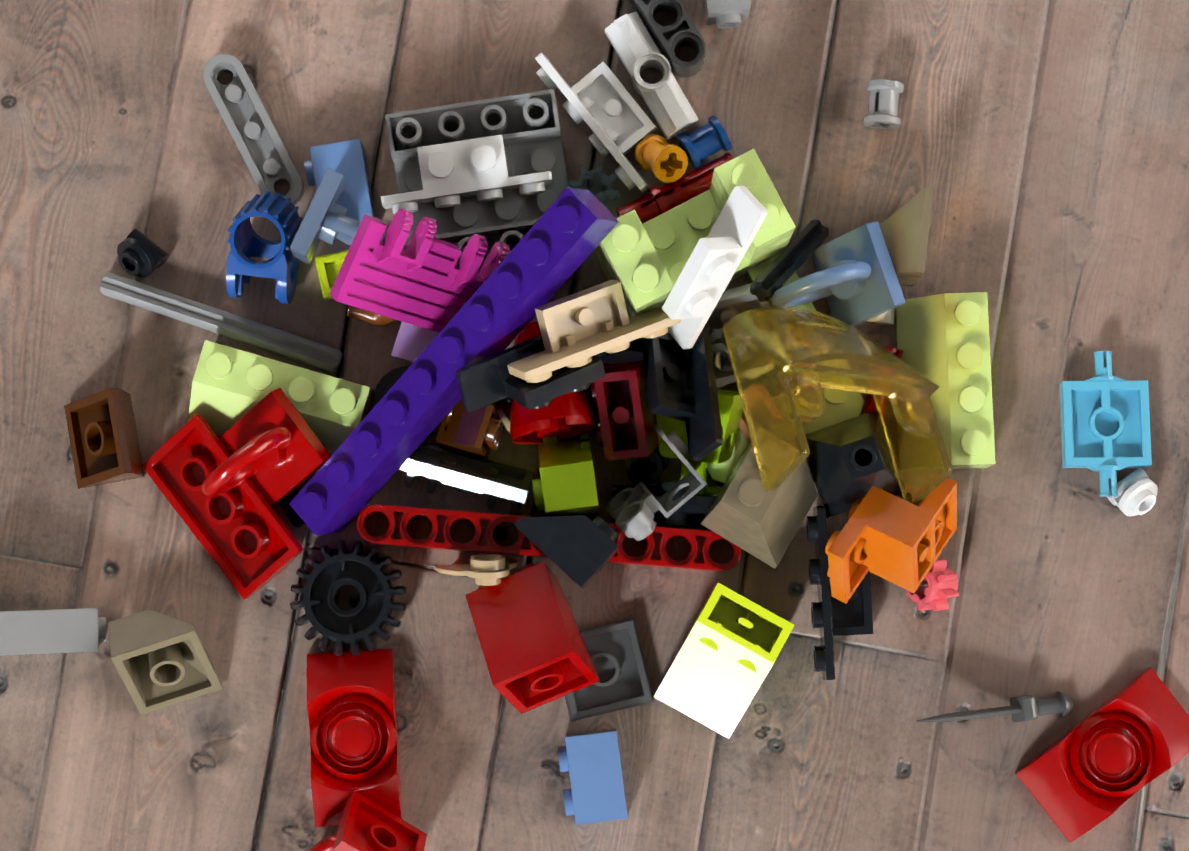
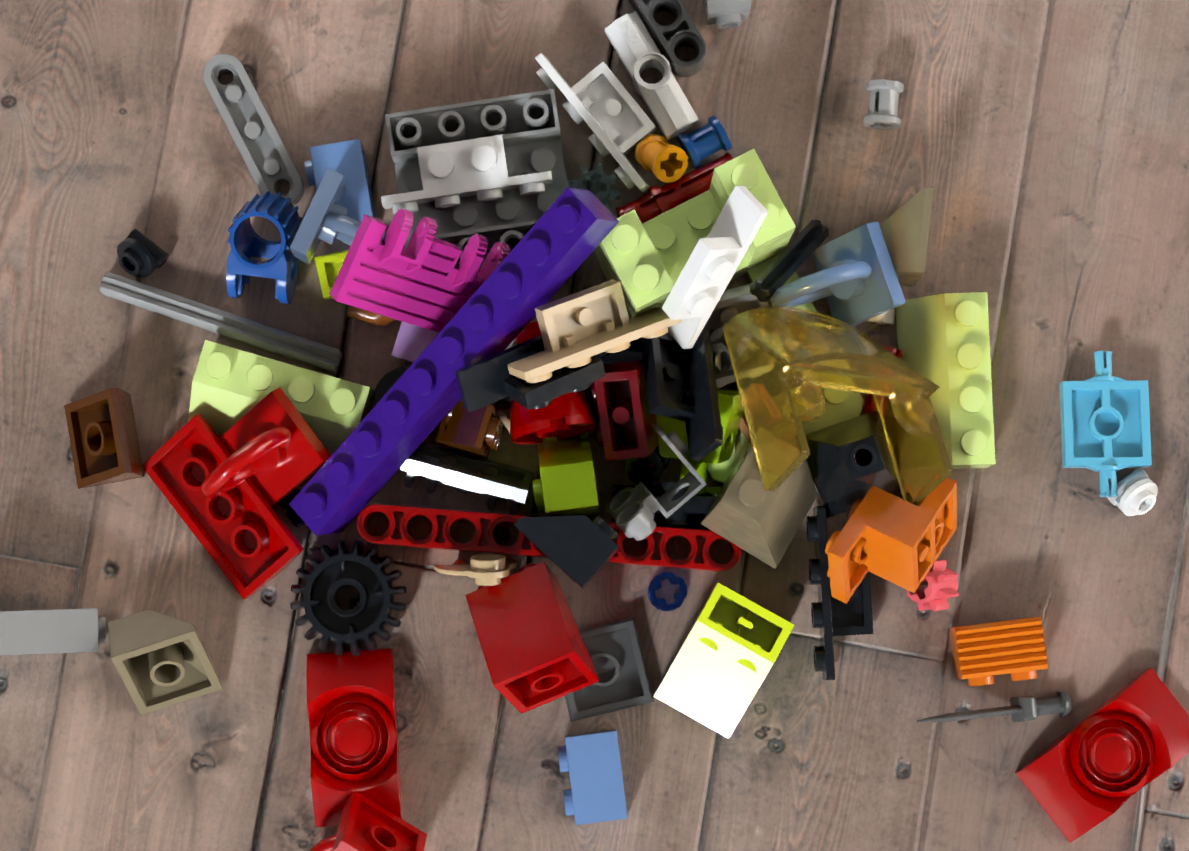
(673, 580): none -> clear blue bush
(999, 649): none -> orange brick

